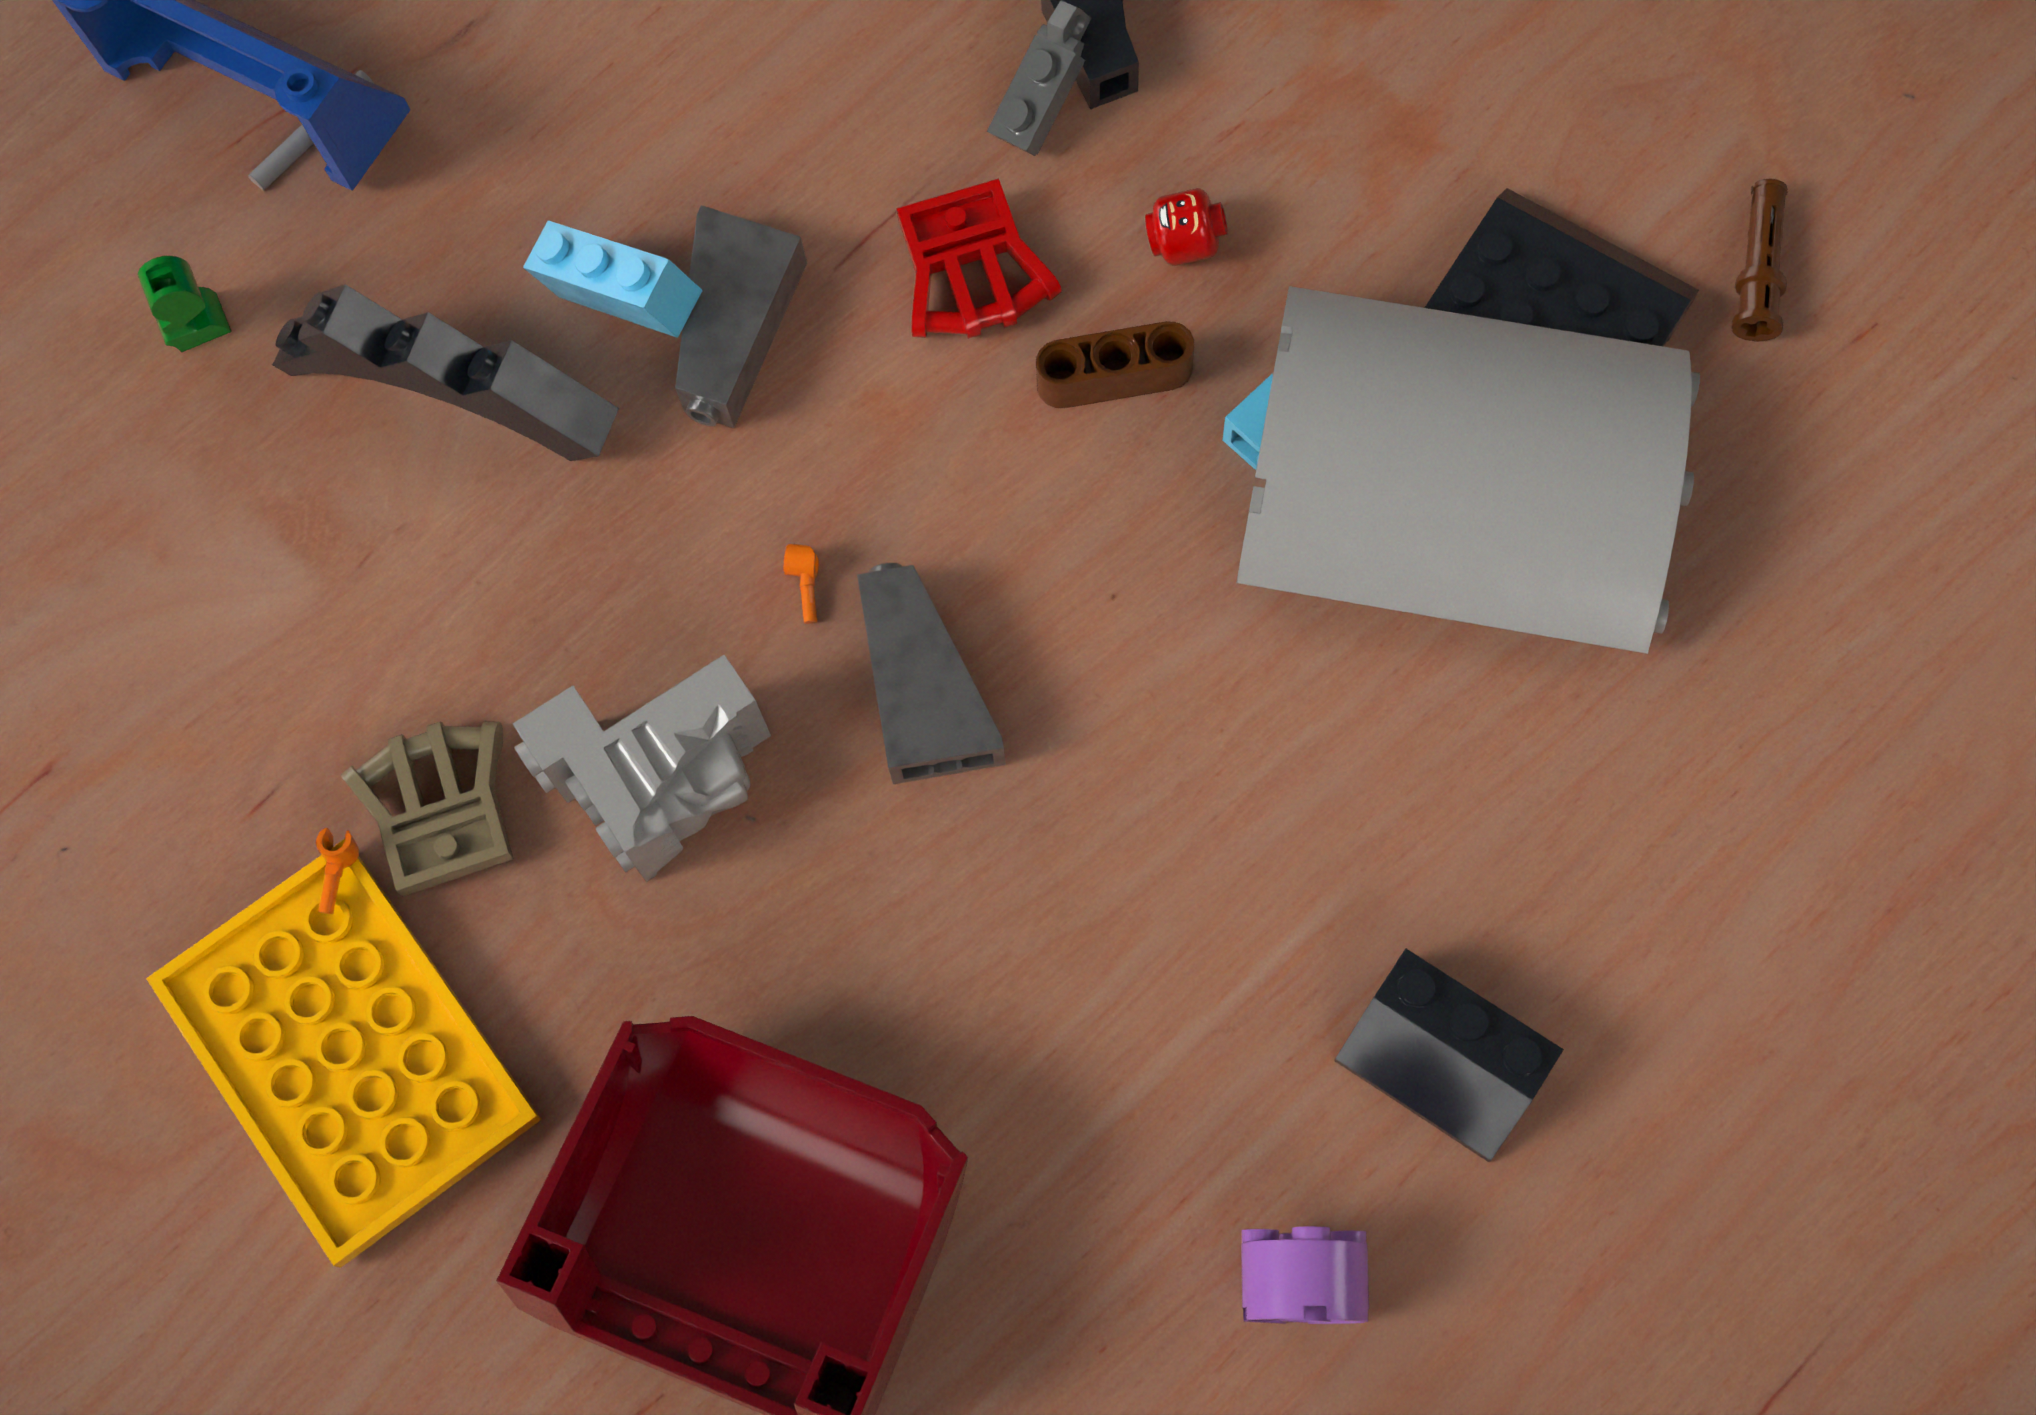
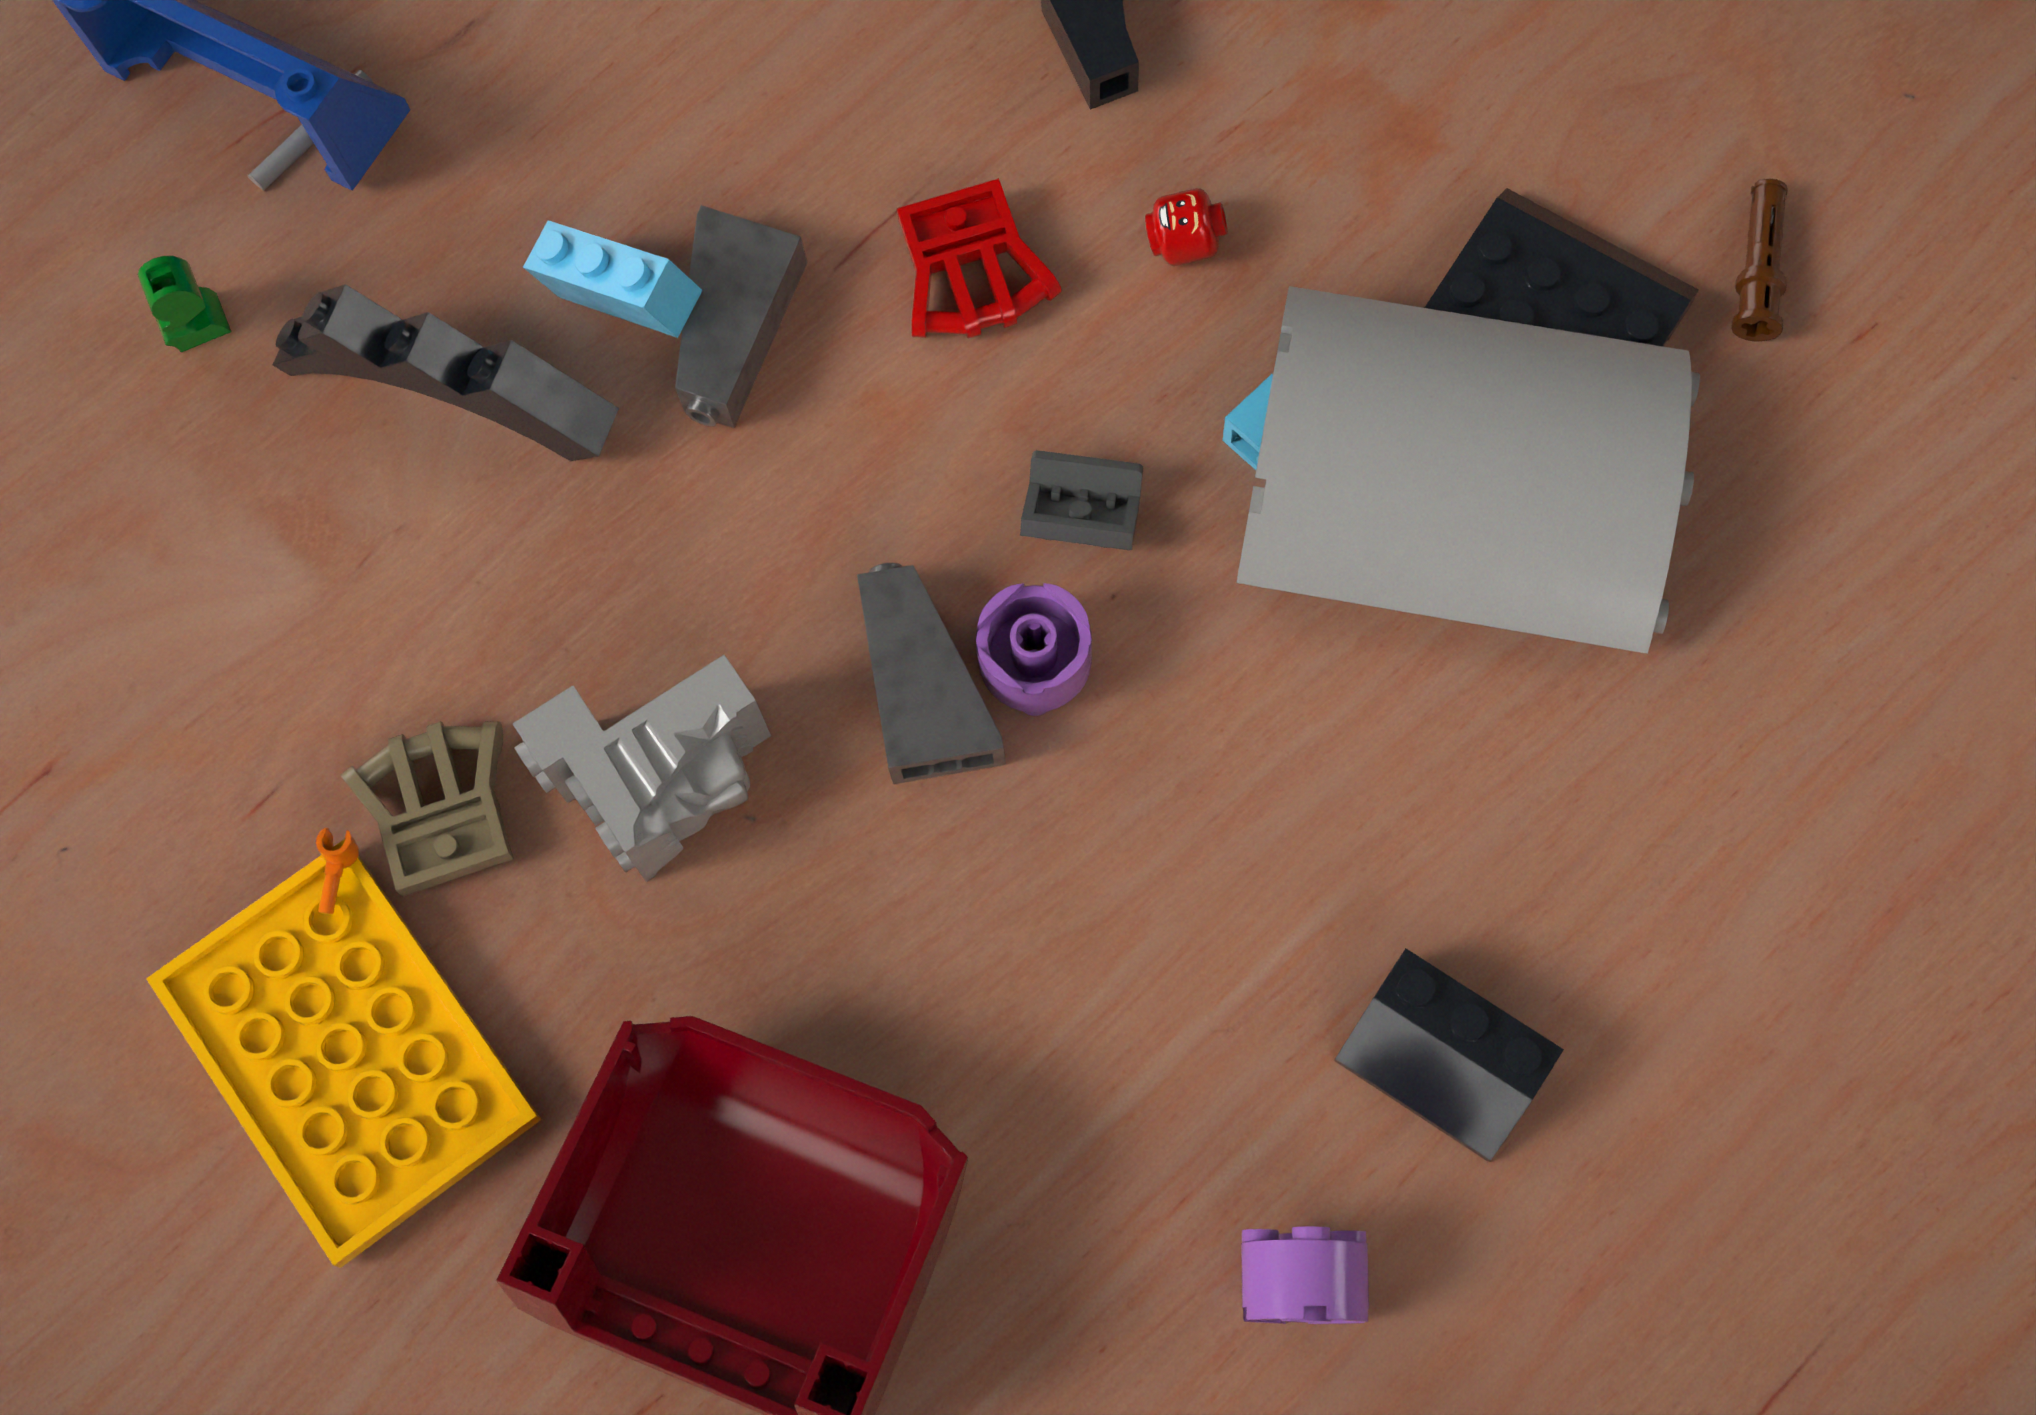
(803, 562): orange hand -> none
(1034, 617): none -> medium lavender brick
(1042, 80): dark grey hinge -> none
(1082, 500): none -> dark grey bracket
(1133, 346): reddish brown beam -> none

